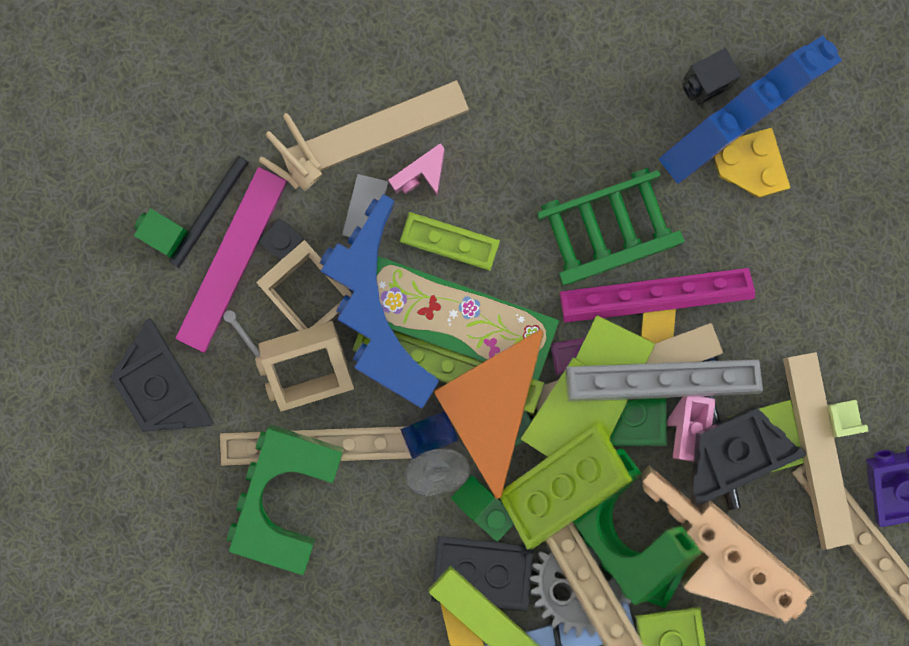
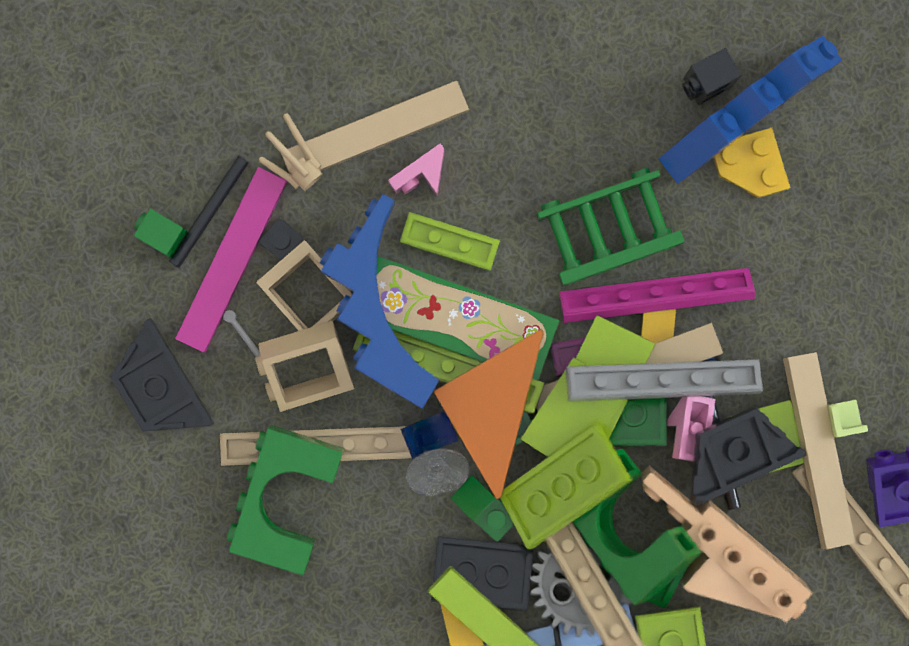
(364, 192): light grey tile -> none

